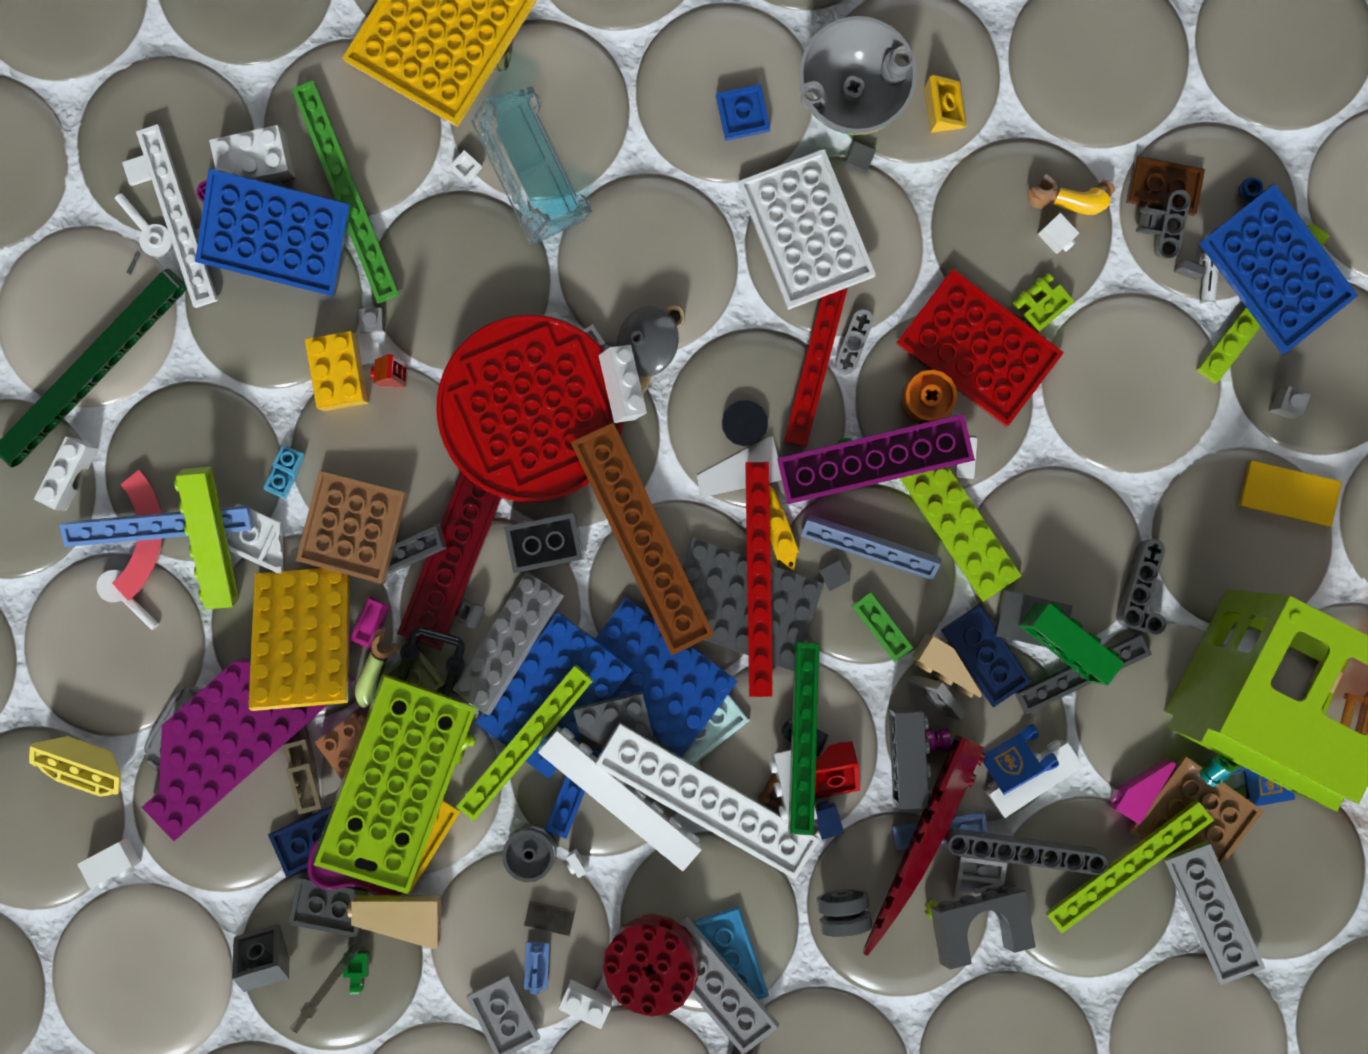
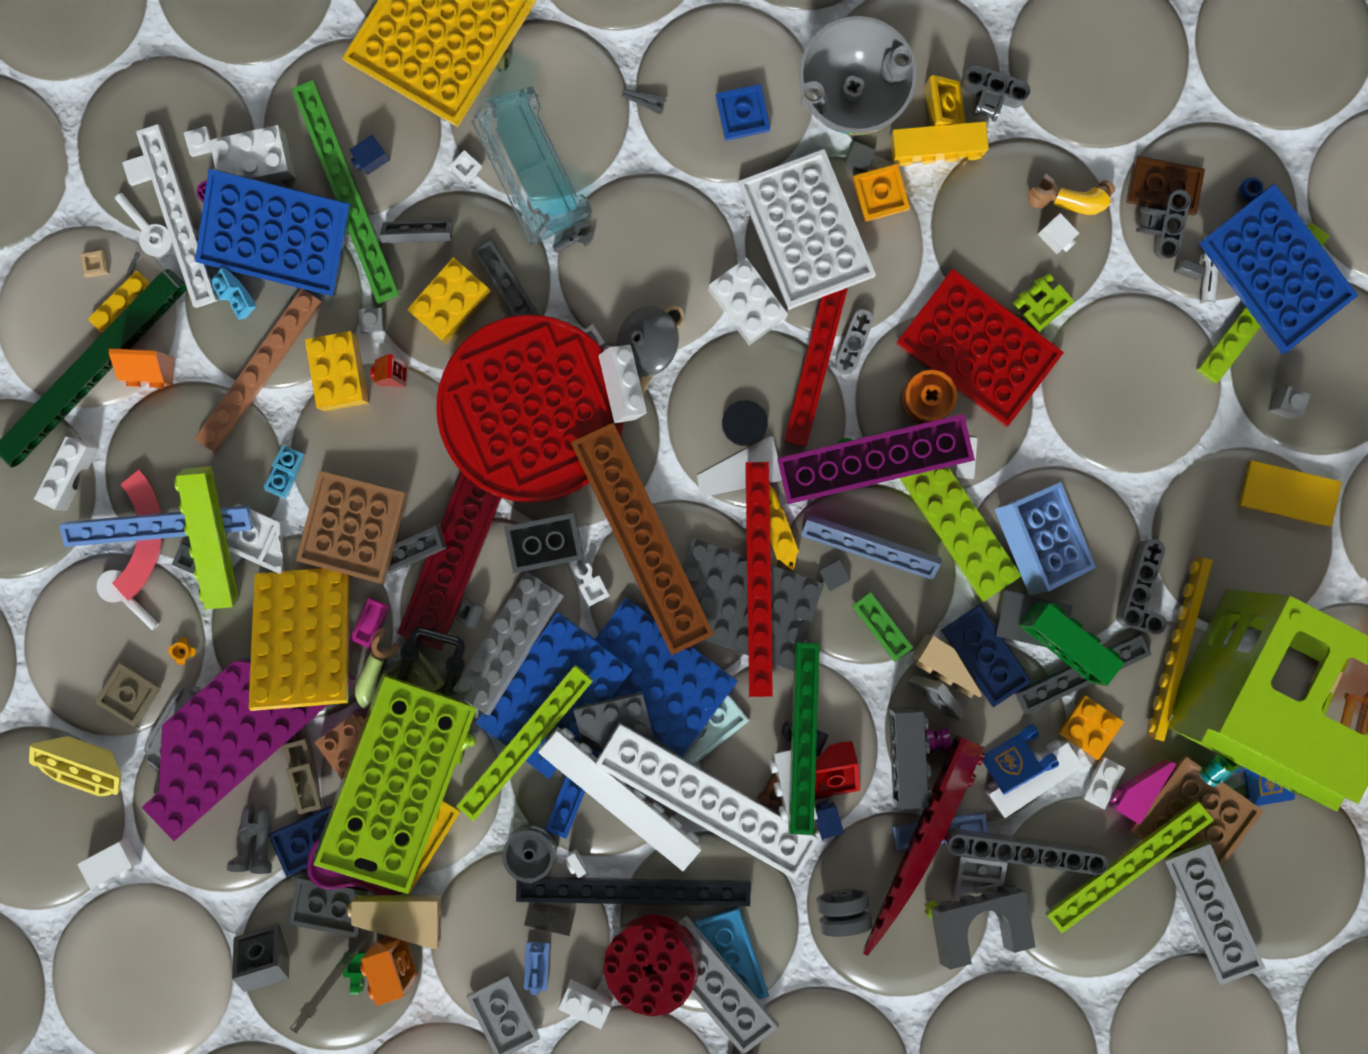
(94, 263): none -> tan tile
(119, 301): none -> yellow plate
(127, 694): none -> dark tan plate
(142, 367): none -> orange slope
(175, 653): none -> light orange plate
(183, 560): none -> dark grey plate
(198, 141): none -> white plate
(231, 289): none -> medium azure slope
(247, 829): none -> dark grey piece
(258, 370): none -> nougat plate
(368, 155): none -> dark blue brick
(388, 969): none -> orange brick
(416, 231): none -> dark grey plate
(449, 301): none -> yellow brick
(504, 279): none -> dark grey tile
(575, 237): none -> dark grey bar
(592, 588): none -> white plate
(635, 891): none -> black plate
(646, 100): none -> dark grey piece
(747, 301): none -> white brick
(880, 193): none -> light orange plate
(939, 143): none -> yellow brick
(991, 100): none -> dark grey piece
(1045, 539): none -> light blue slope
(1090, 727): none -> light orange plate
(1103, 782): none -> white plate
(1177, 656): none -> yellow plate

